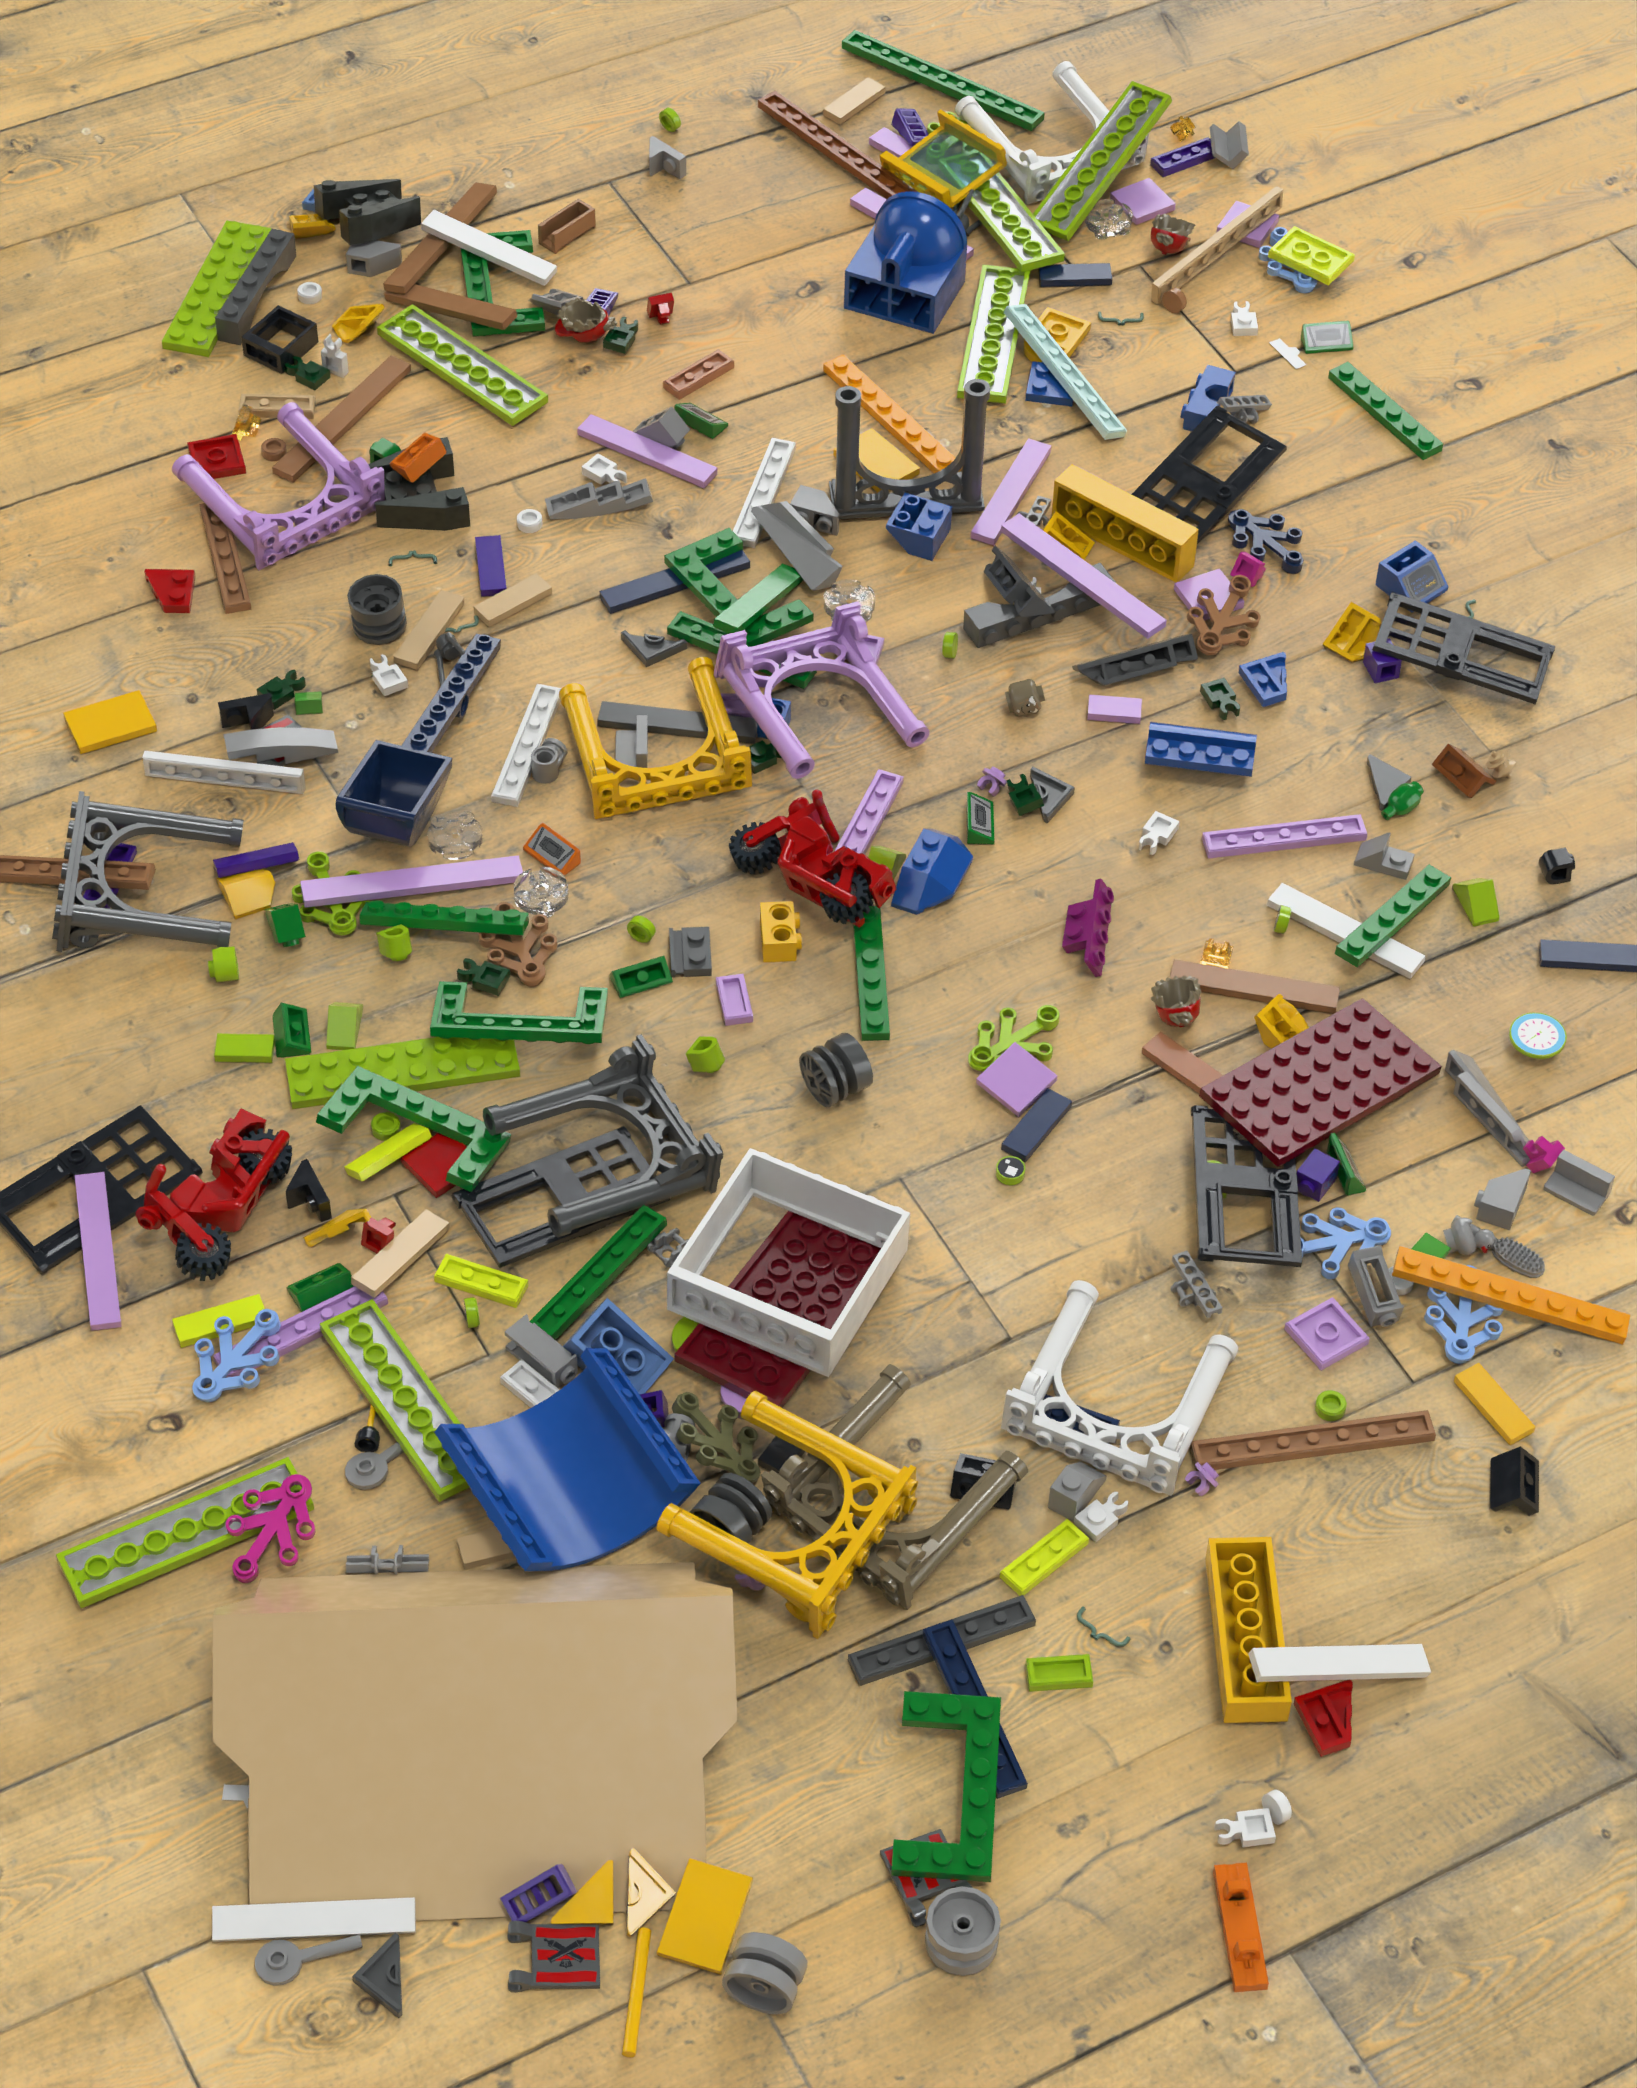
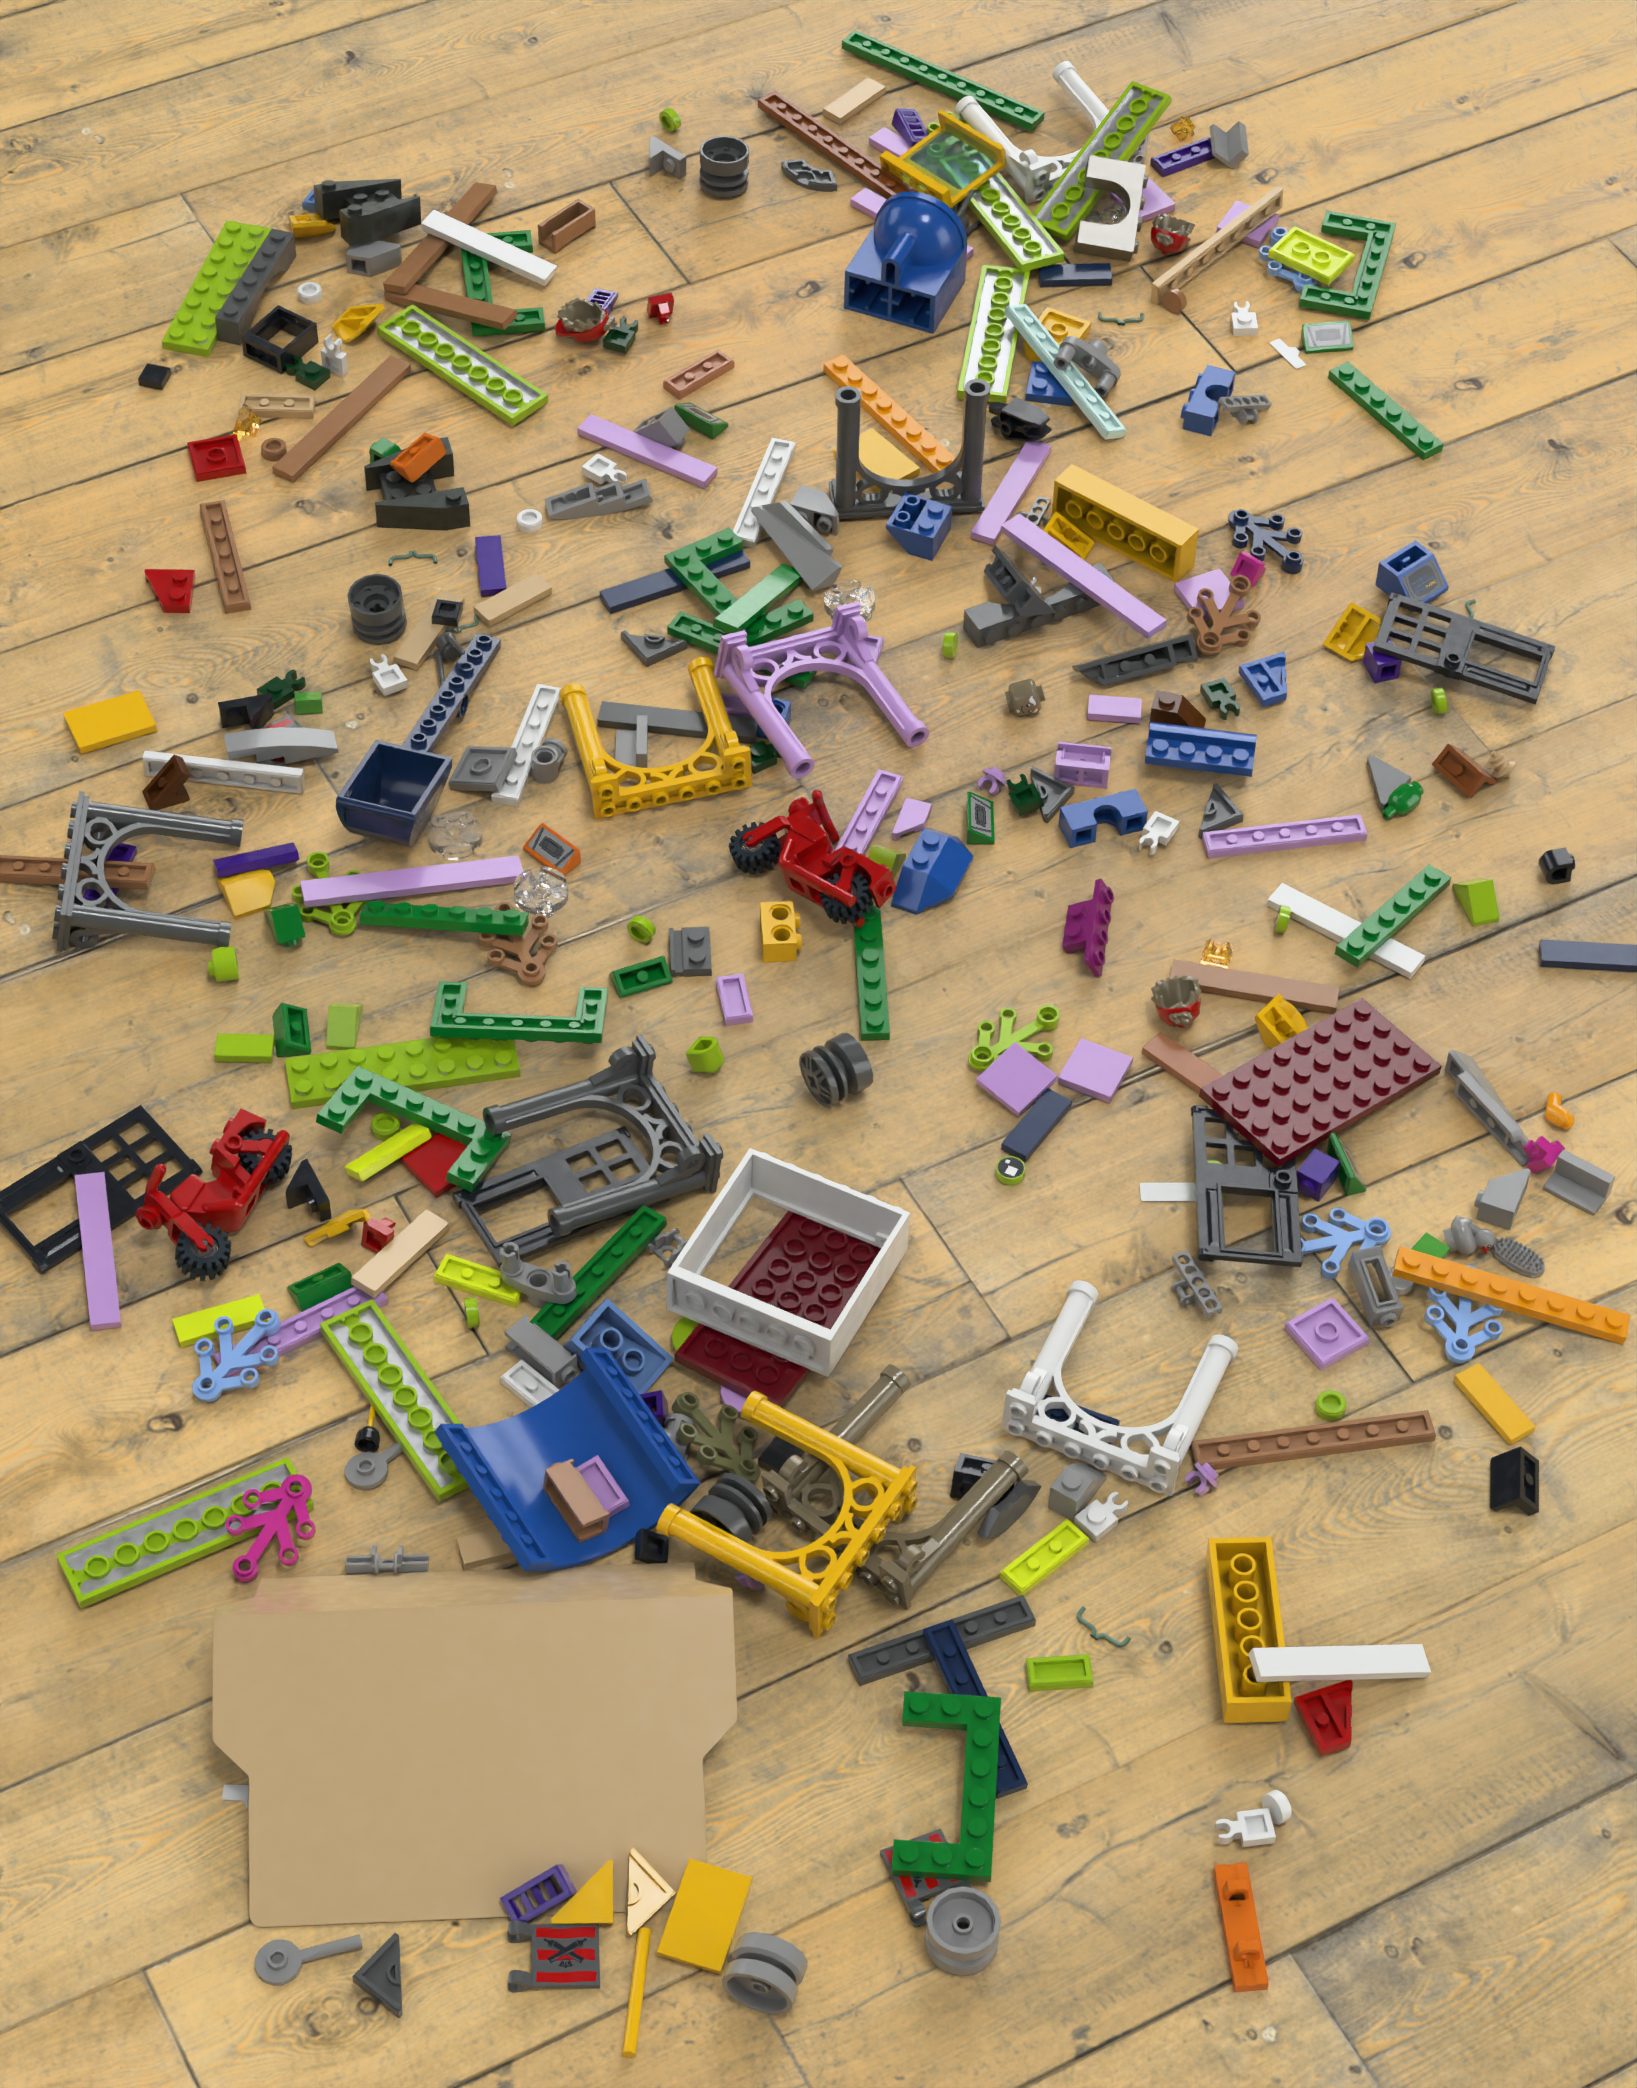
(154, 376): none -> black tile
(168, 785): none -> reddish brown slope
(260, 531): lavender arch -> none
(313, 1919): white tile -> none
(395, 942): lime plate -> none
(447, 613): none -> black tile
(482, 768): none -> light grey plate
(486, 978): dark green plate -> none
(536, 1282): none -> light grey connector
(553, 300): light grey slope -> none
(575, 1501): none -> medium nougat window
(603, 1486): none -> lavender tile
(651, 1547): none -> black tile
(724, 166): none -> dark grey wheel
(809, 177): none -> dark grey tile
(911, 817): none -> lavender tile
(1009, 1510): none -> dark grey tile
(1020, 420): none -> black hinge
(1083, 764): none -> lavender hinge
(1091, 358): none -> light grey connector
(1095, 1070): none -> lavender tile
(1122, 810): none -> blue arch
(1126, 182): none -> arch
(1167, 1191): none -> white sticker
(1175, 710): none -> reddish brown slope
(1204, 486): black door -> none
(1220, 812): none -> dark grey tile
(1366, 285): none -> green plate
(1379, 857): light grey slope -> none
(1438, 701): none -> lime tile
(1537, 1035): piece -> none
(1556, 1114): none -> light orange arm

